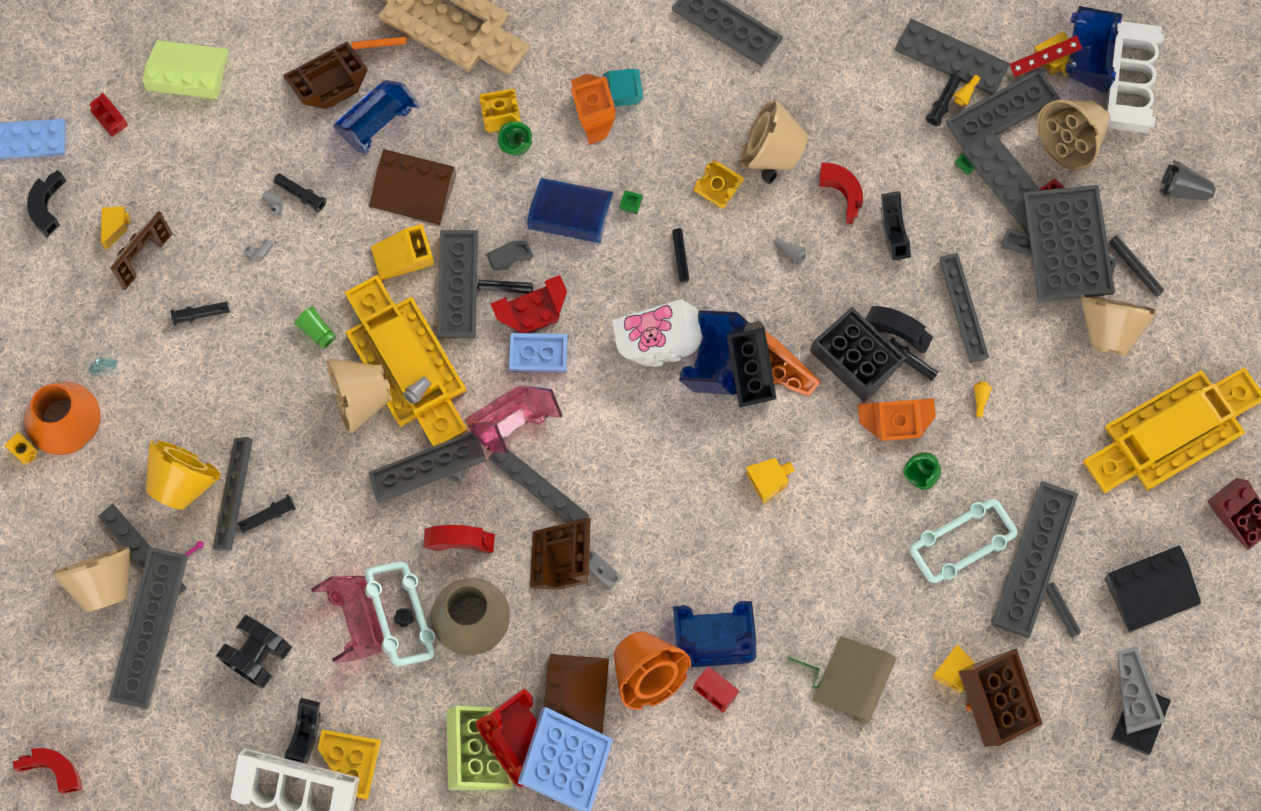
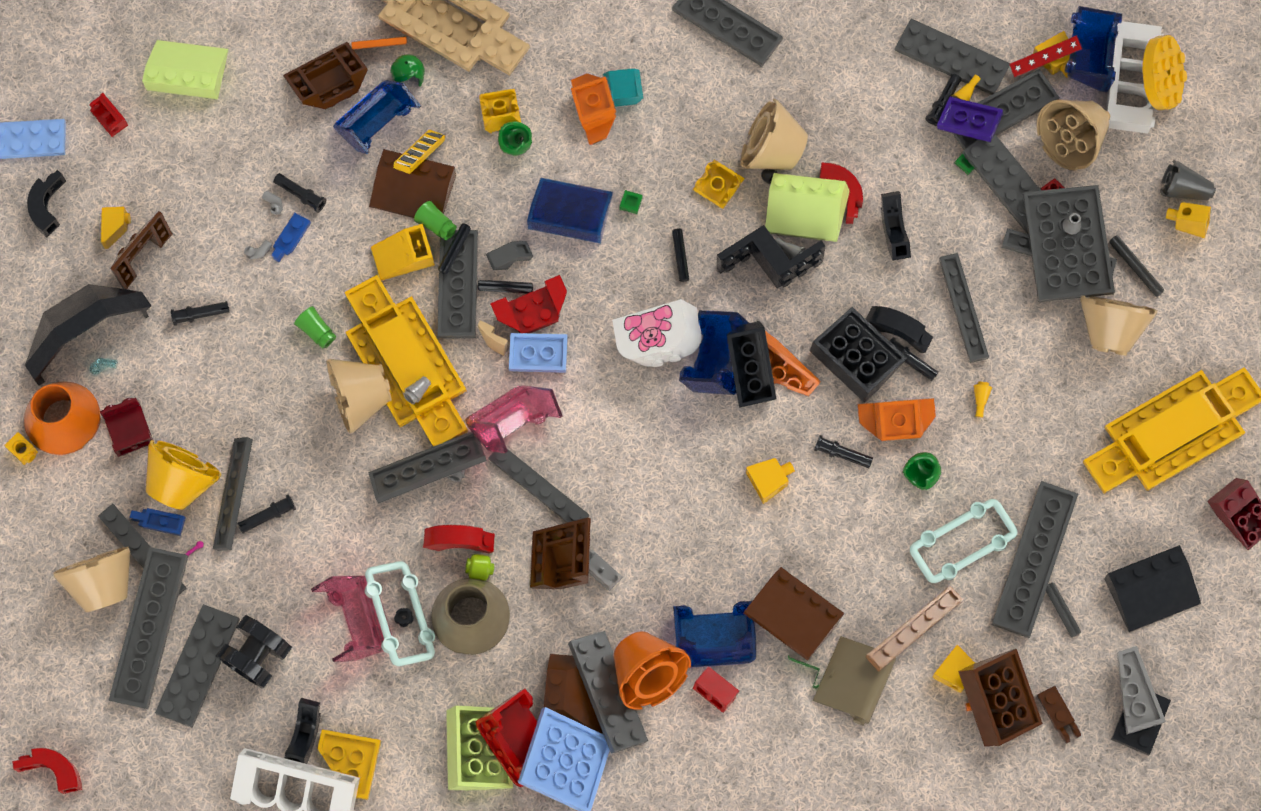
(74, 317): none -> black panel
(127, 426): none -> dark red panel
(159, 521): none -> blue hinge
(196, 666): none -> dark grey plate
(290, 236): none -> blue hinge
(406, 67): none -> green piece
(419, 151): none -> yellow tile
(435, 220): none -> bright green plant
(454, 248): none -> black axle
(479, 567): none -> lime head
(493, 341): none -> tan slope
(598, 672): none -> dark grey plate
(770, 257): none -> black bracket
(794, 613): none -> reddish brown slope
(806, 207): none -> yellowish green slope
(834, 449): none -> black pin
(914, 628): none -> tile
(970, 119): none -> dark purple plate
(1058, 713): none -> reddish brown hinge
(1072, 224): none -> light grey cone
(1163, 72): none -> yellow piece
(1191, 218): none -> yellow torso

